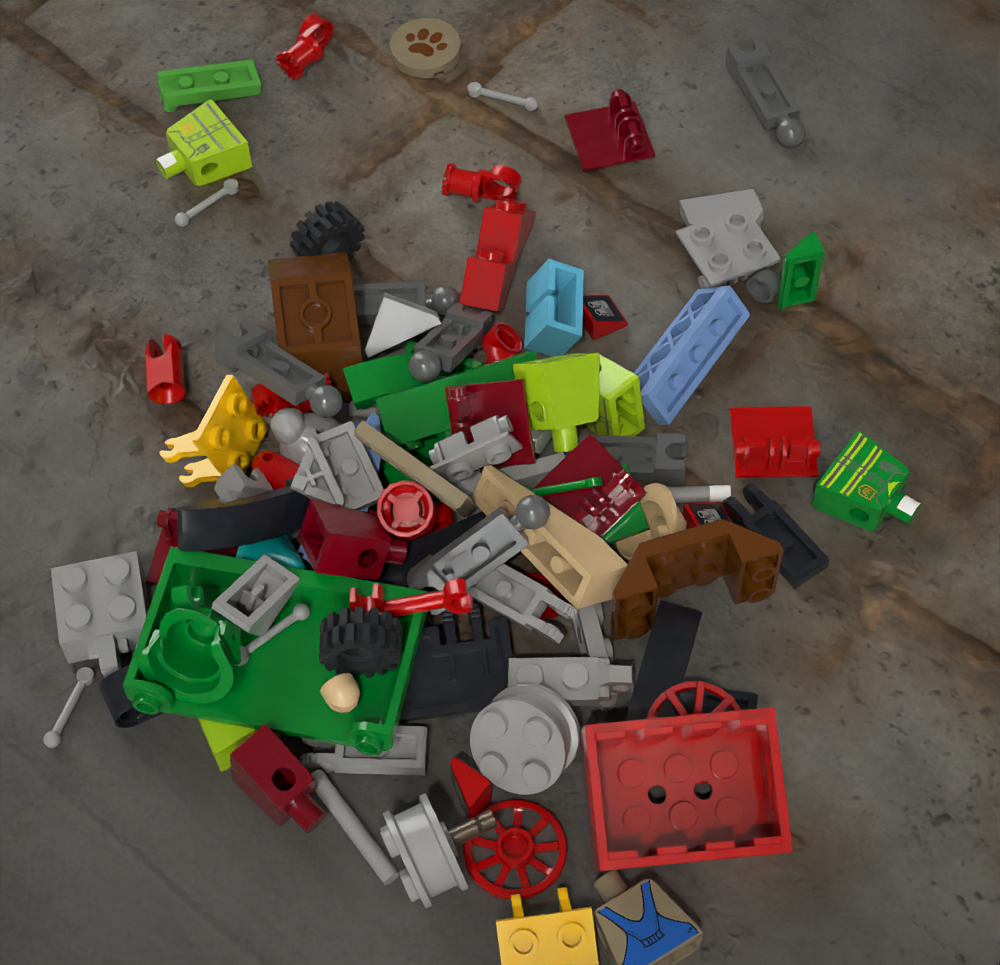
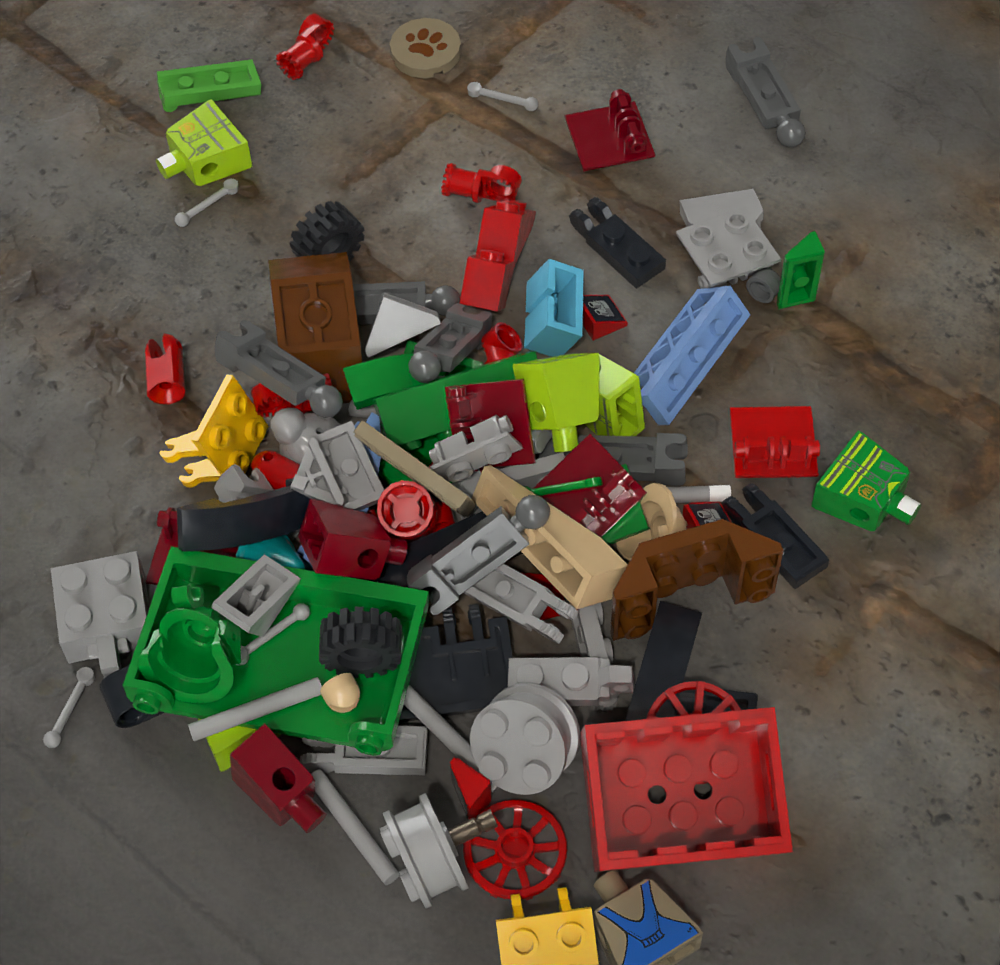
(255, 709): none -> light grey bar
(441, 729): none -> light grey bar
(452, 597): red bar -> none
(618, 243): none -> black hinge

